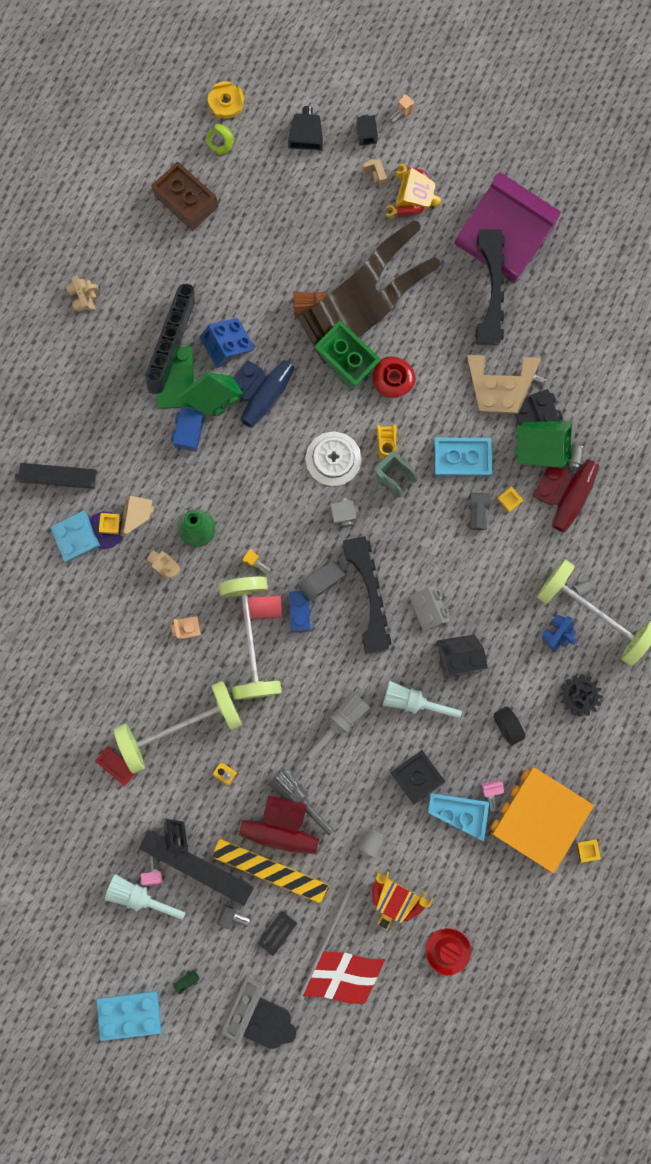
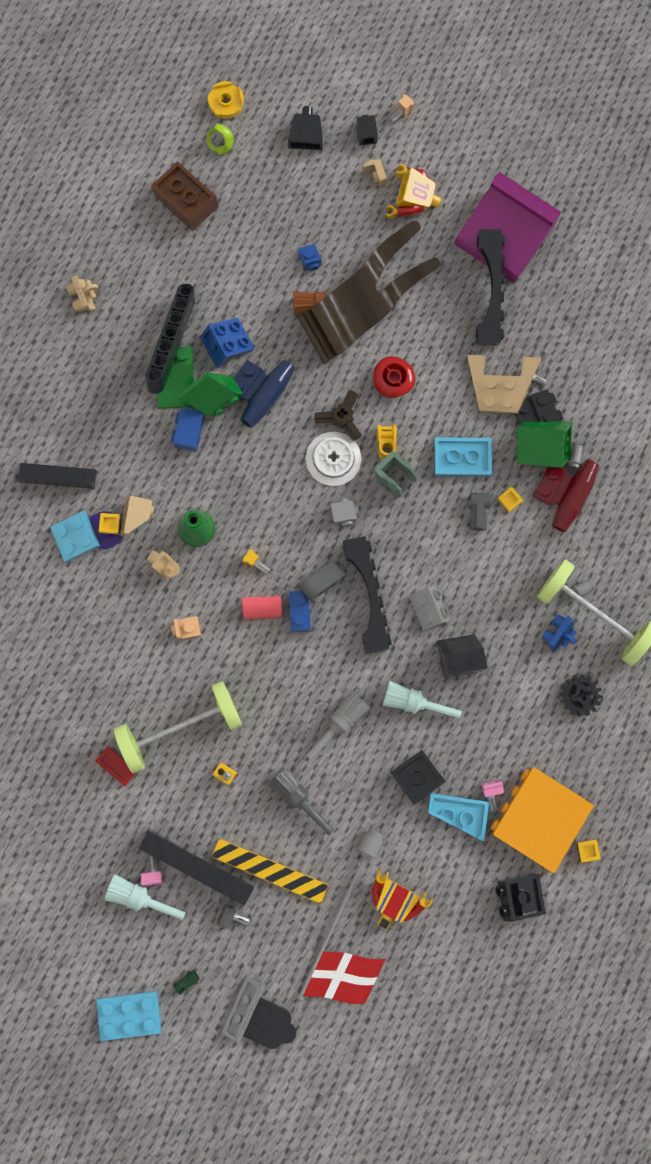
(174, 845): black tile -> none
(245, 587): yellowish green axle -> none
(281, 827): dark red plate -> none
(287, 919): black tile -> none
(309, 257): none -> blue bracket
(347, 355): green slope -> none
(347, 422): none -> dark brown bush
(448, 951): red hat -> none
(509, 725): black tyre -> none
(520, 898): none -> black plate

